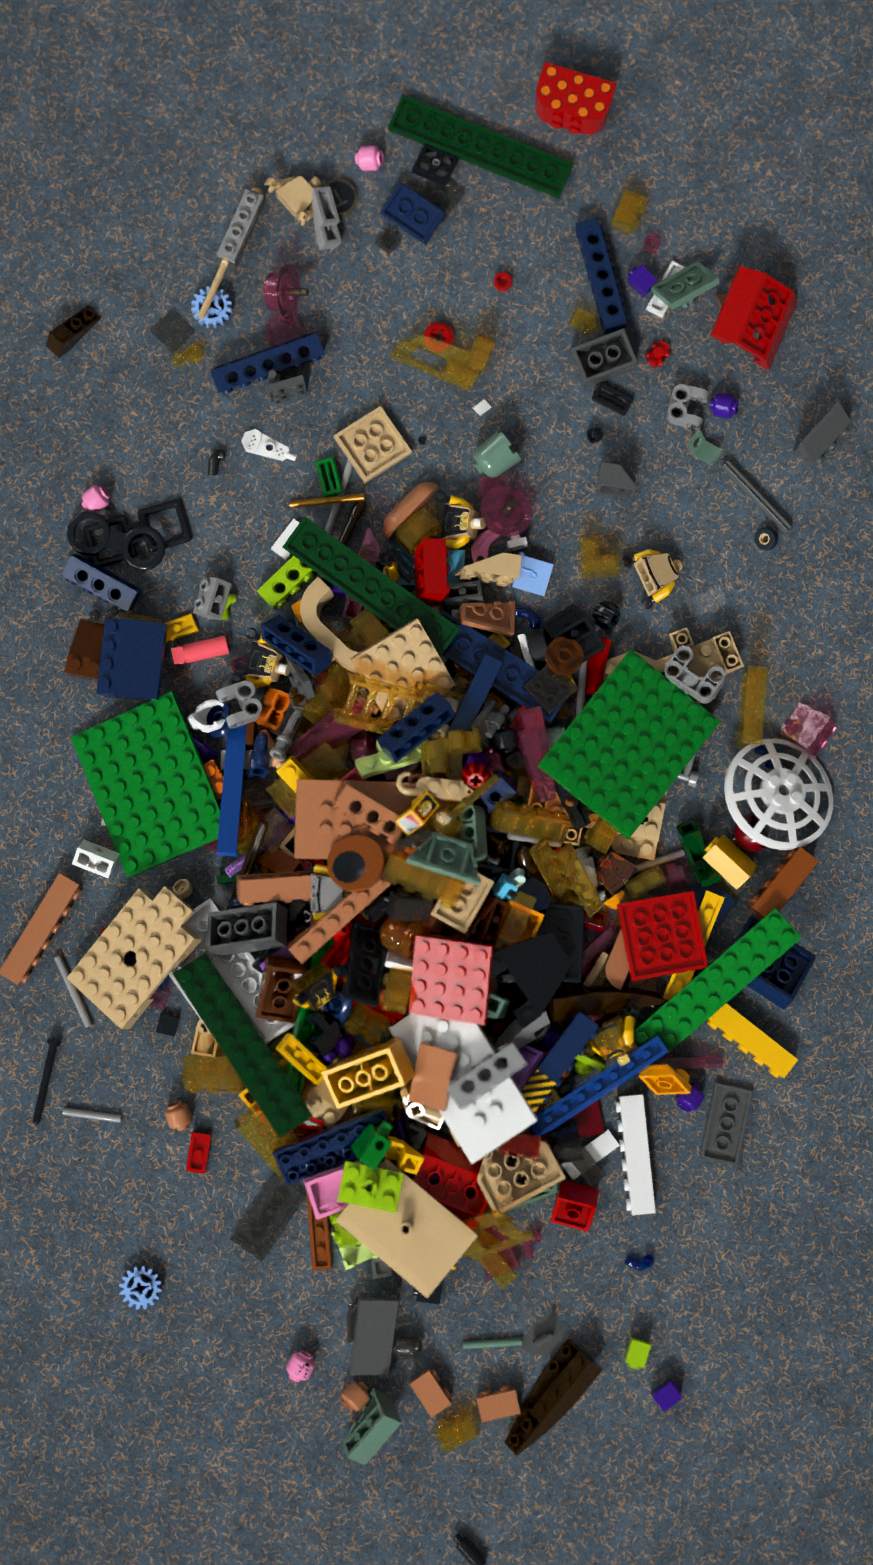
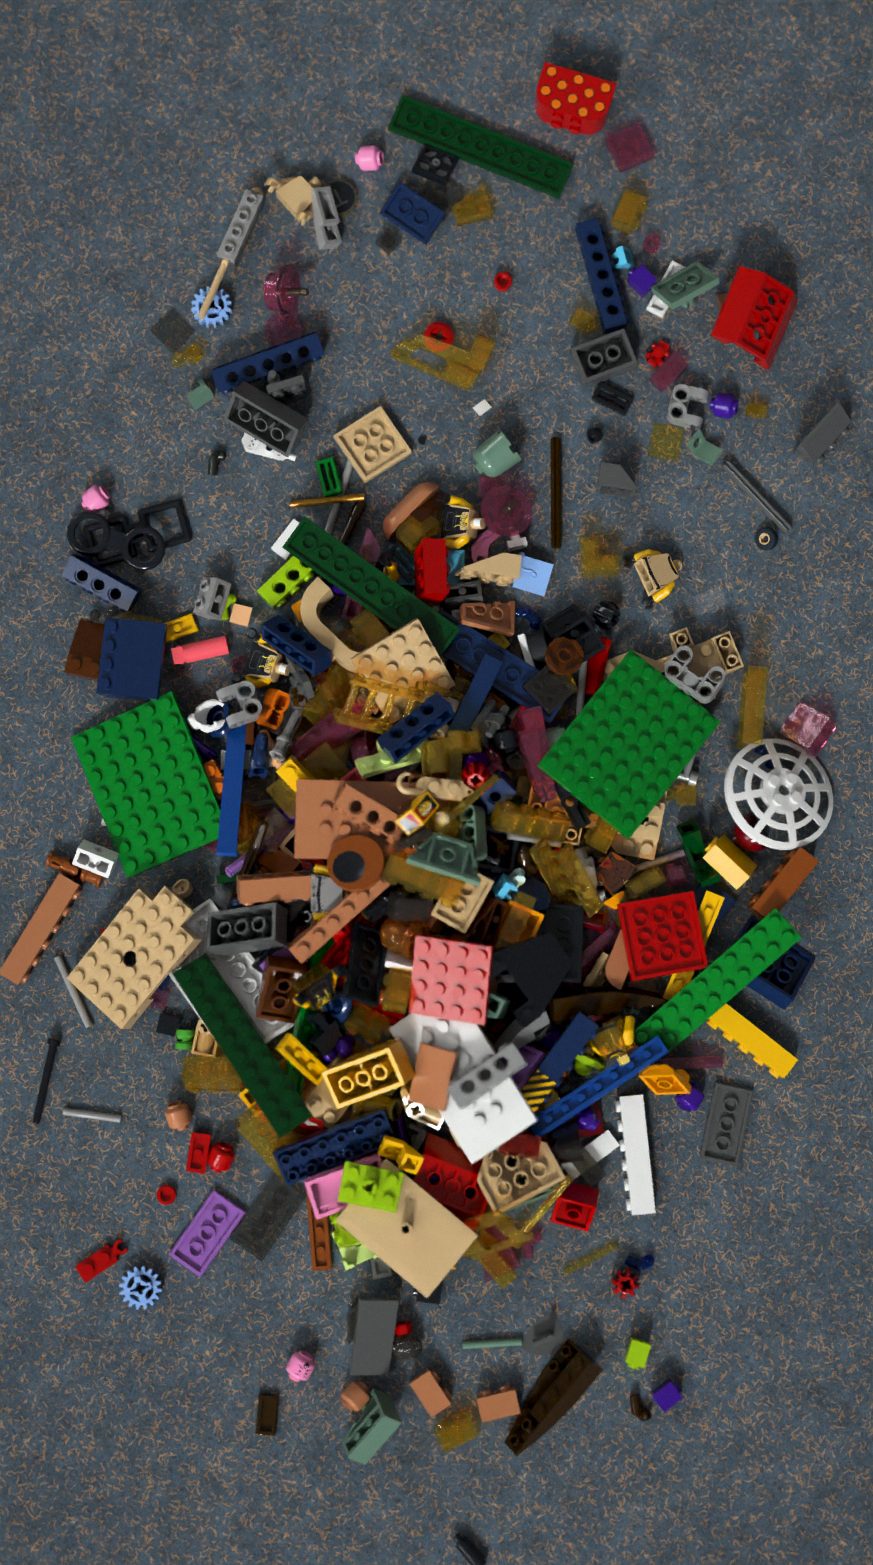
(66, 867): none -> dark orange piece
(69, 333): dark brown slope -> none
(99, 1261): none -> red plate
(166, 1194): none -> red tile
(184, 1039): none -> bright green wheel
(200, 395): none -> sand green tile
(207, 1233): none -> medium lavender tile
(221, 1157): none -> red head
(241, 615): none -> light nougat tile
(265, 419): none -> dark grey brick
(267, 1414): none -> dark brown tile
(373, 1144): green torso -> none
(403, 1327): none -> red tile
(428, 507): none -> reddish brown sticker
(473, 208): none -> clear yellow wing
(545, 1206): none -> clear yellow piece
(555, 445): none -> dark brown axle
(587, 1119): none -> dark purple animal
(590, 1258): none -> clear yellow bar
(624, 1277): none -> red piece
(625, 258): none -> medium azure tile
(629, 148): none -> clear pink plate
(638, 1410): none -> dark brown arm
(665, 442): none -> clear yellow piece
(668, 371): none -> clear pink plate
(684, 795): none -> clear yellow plate
(756, 410): none -> clear yellow piece

